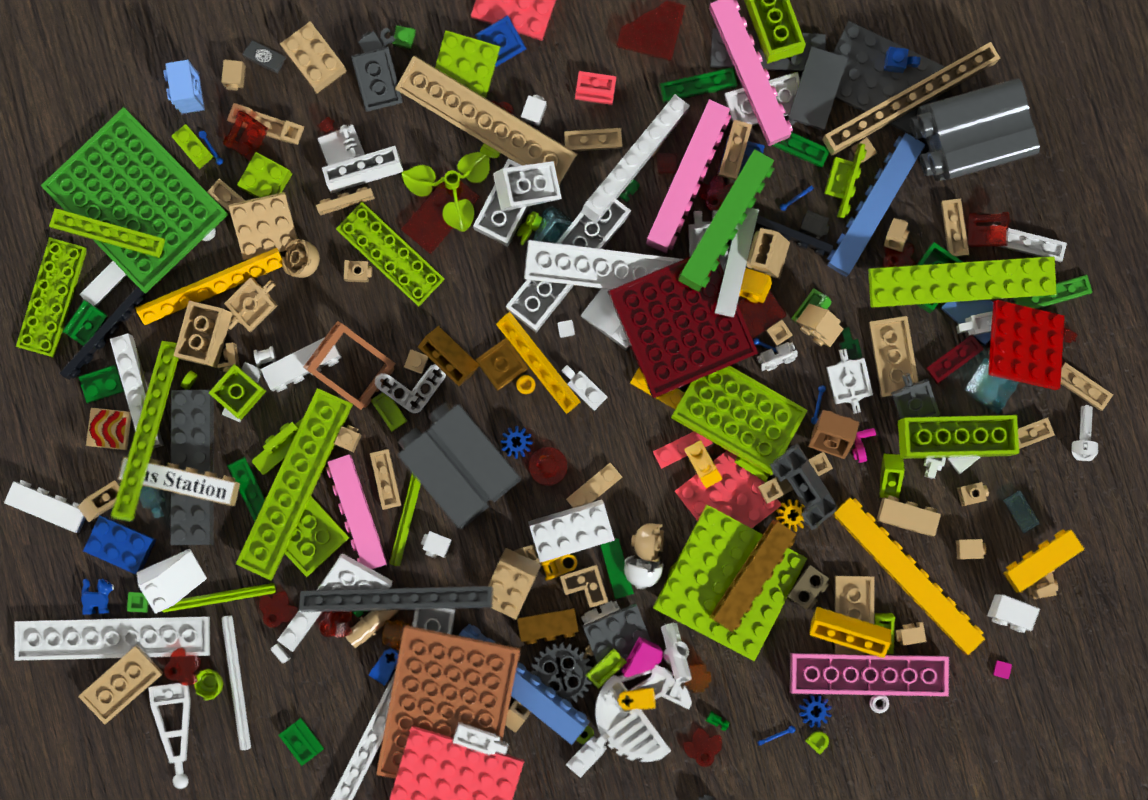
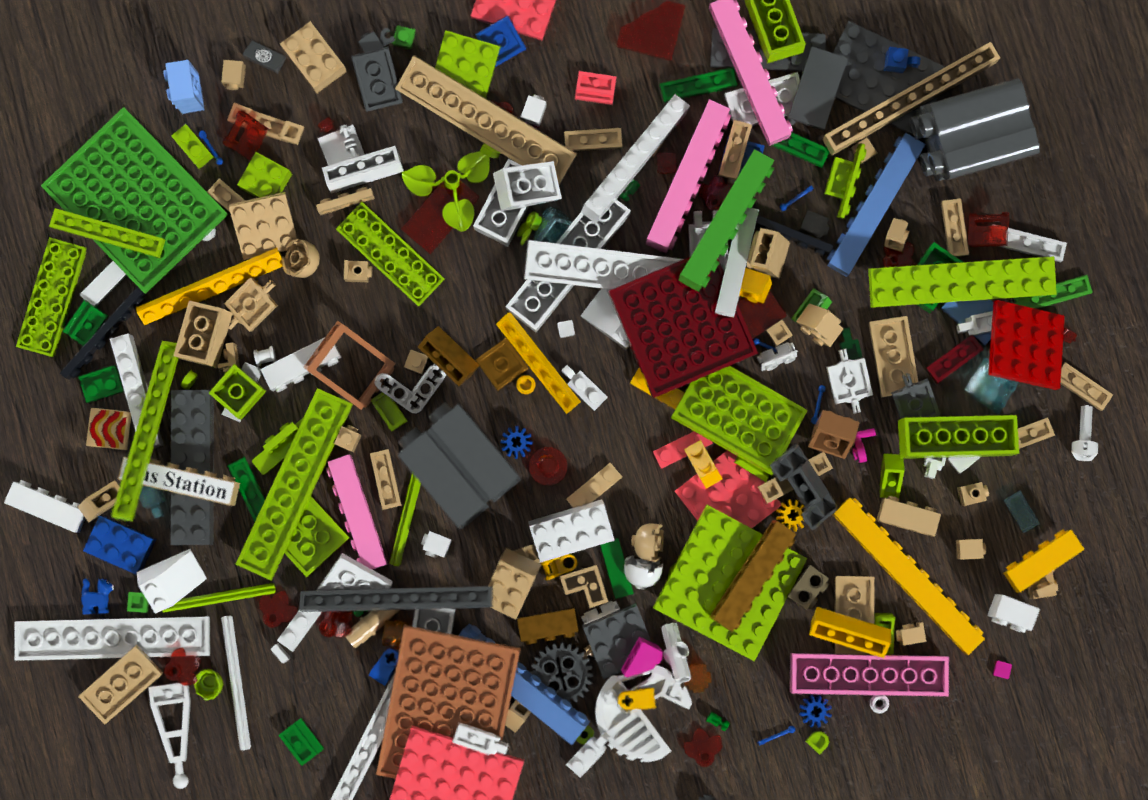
(606, 668): lime tile -> none

